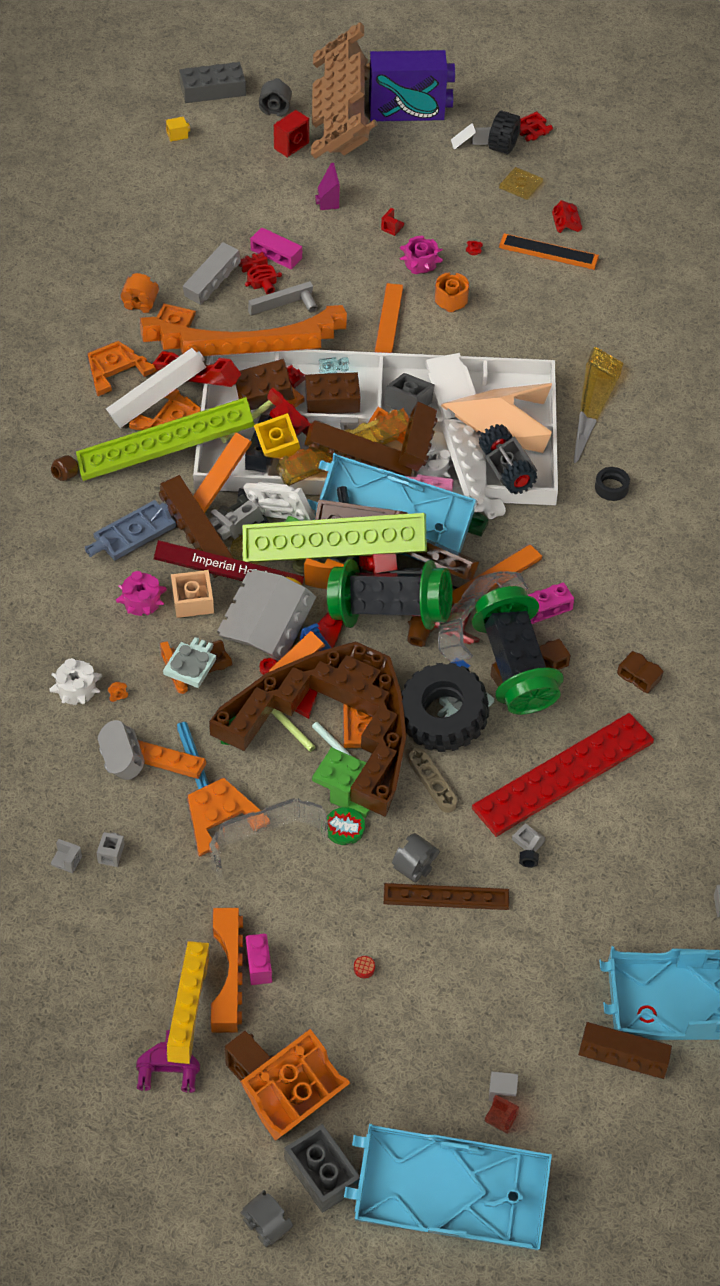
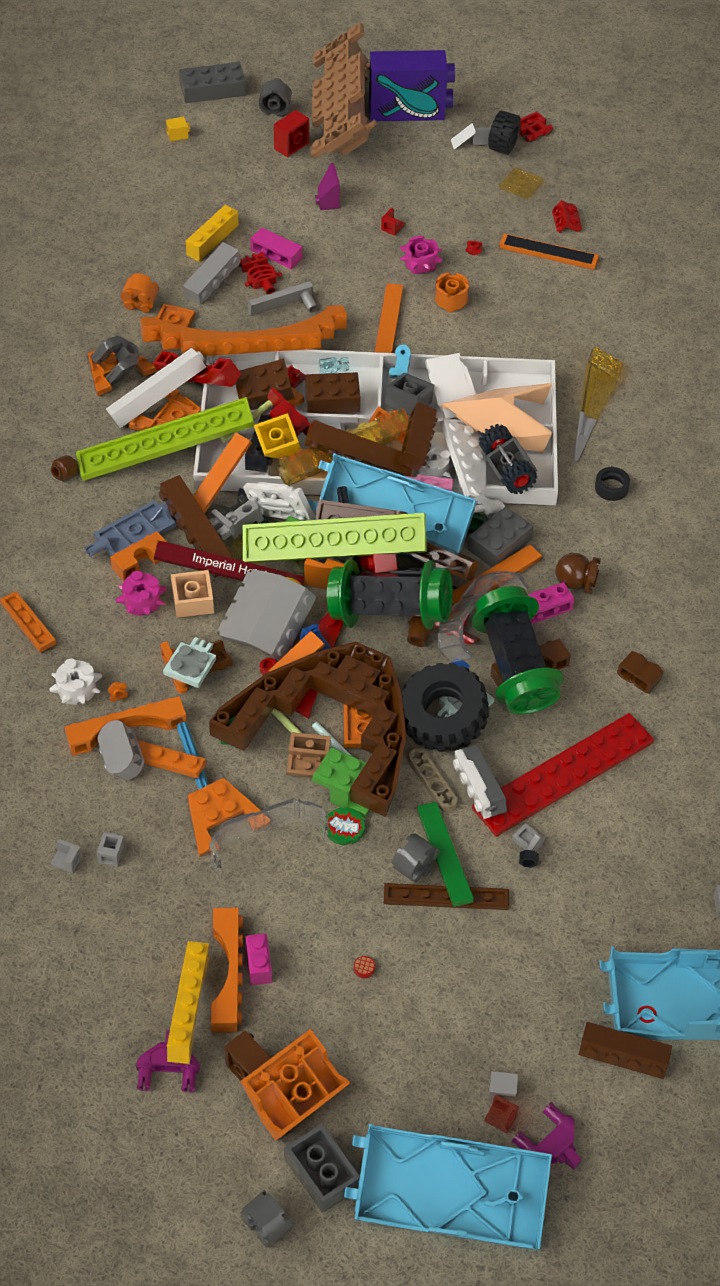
(28, 621): none -> orange plate
(125, 352): none -> dark grey piece
(126, 560): none -> orange arch
(163, 714): none -> orange arch
(212, 233): none -> yellow brick
(306, 753): none -> medium nougat brick
(402, 362): none -> medium azure leg
(447, 859): none -> green tile
(479, 781): none -> piece
(500, 537): none -> dark grey brick
(558, 1142): none -> magenta connector
(577, 571): none -> reddish brown tile

